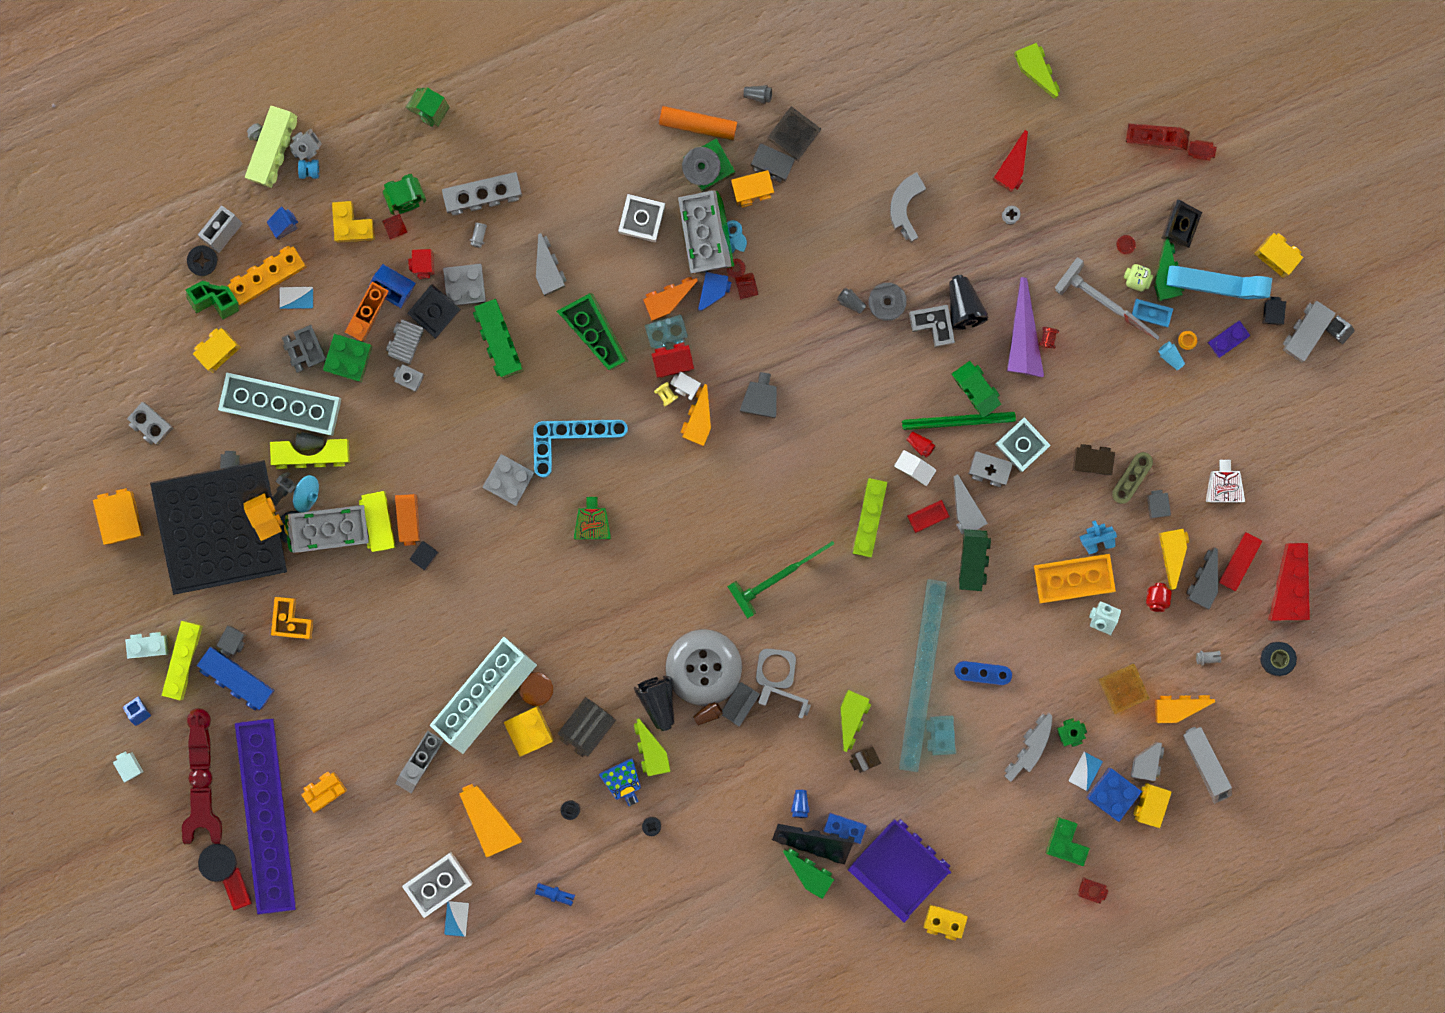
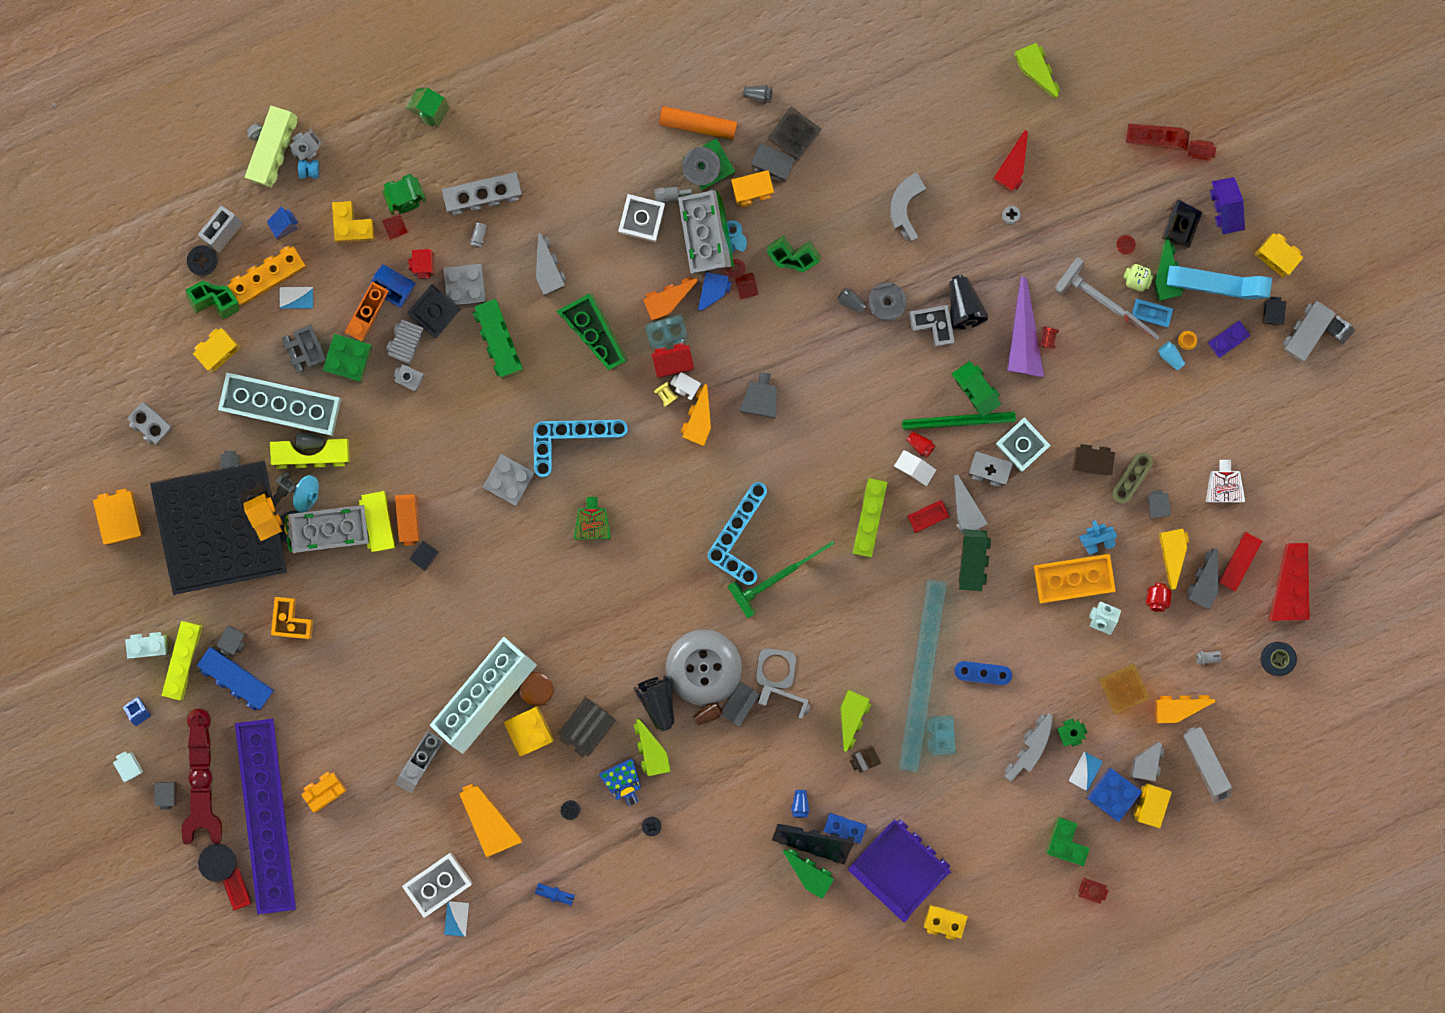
(165, 795): none -> dark grey brick
(670, 194): none -> light grey piece
(735, 533): none -> medium azure beam
(786, 257): none -> green brick
(1228, 205): none -> dark purple brick

